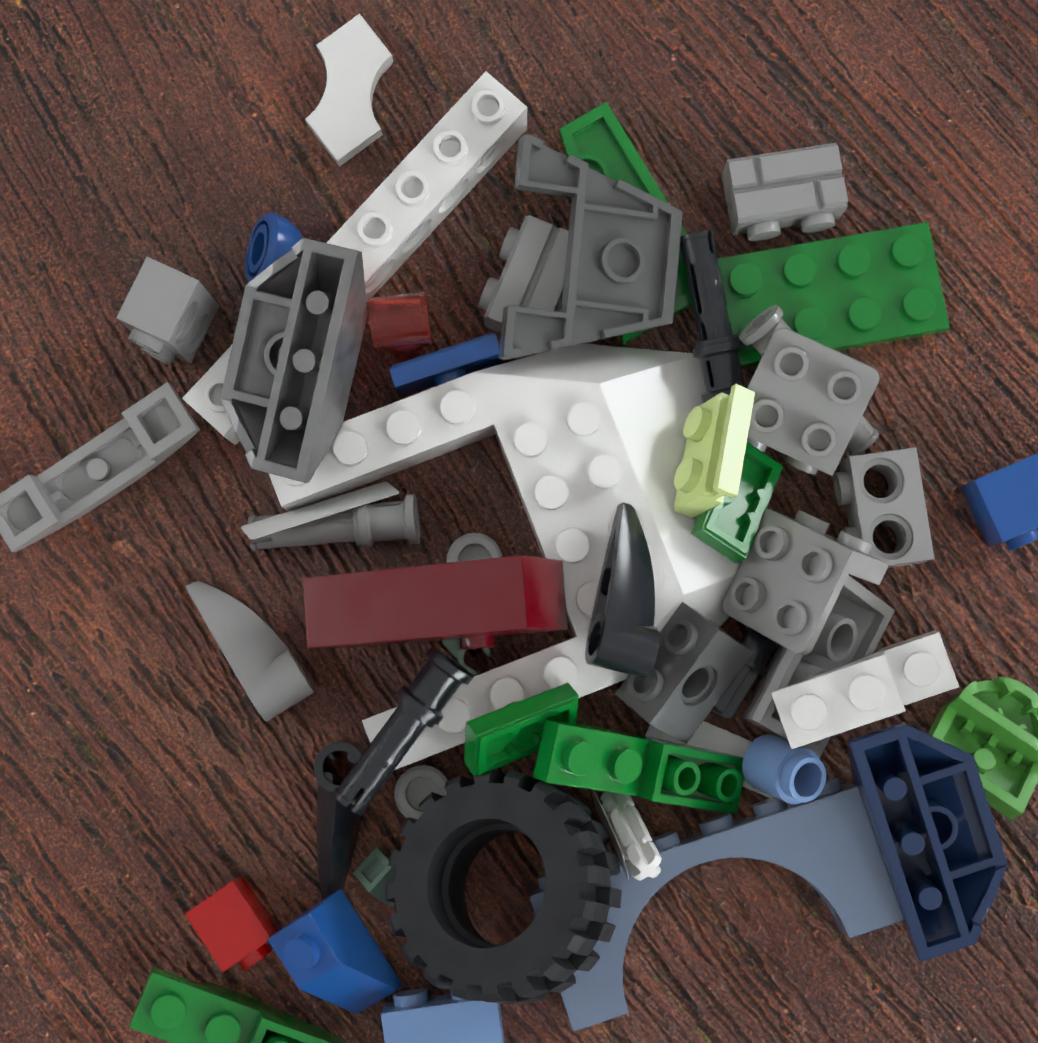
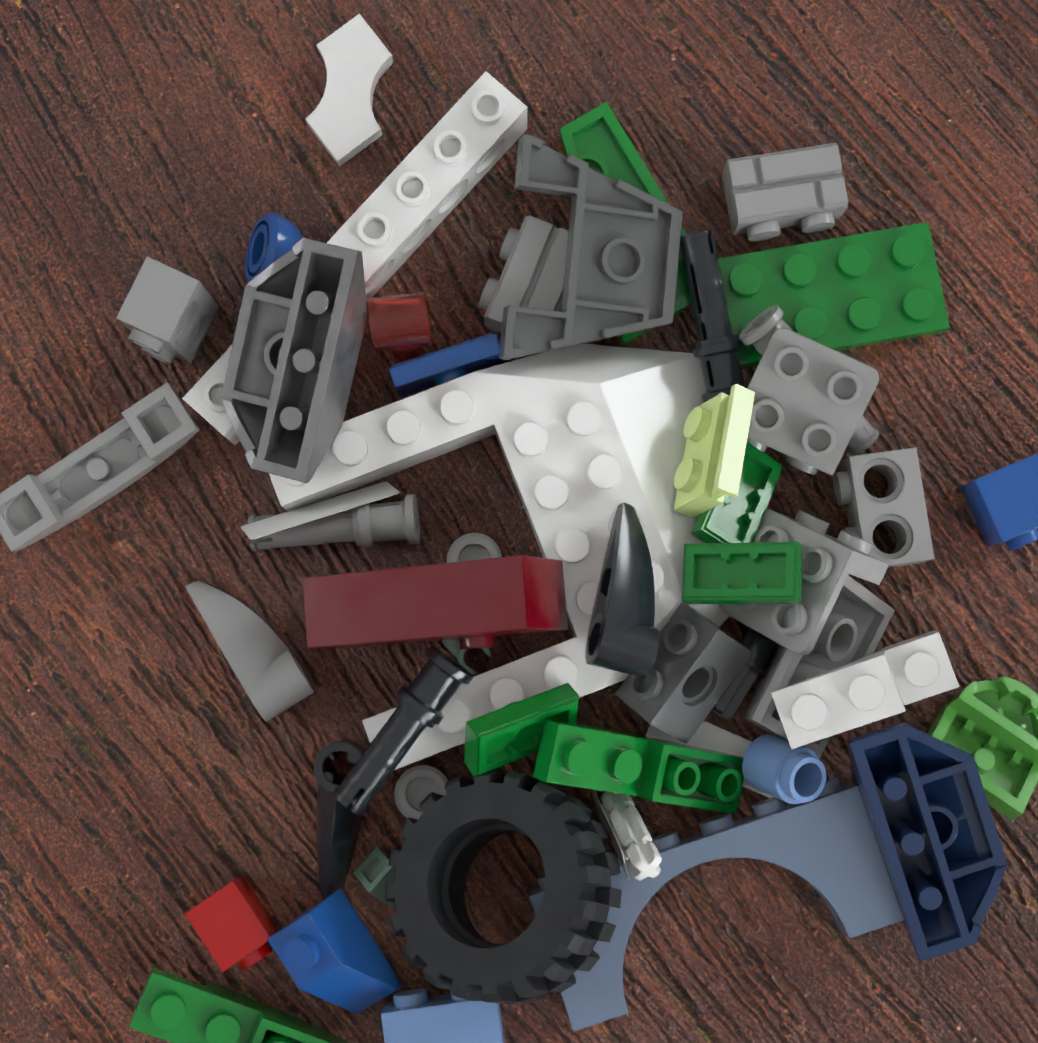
(742, 573): none -> green plate

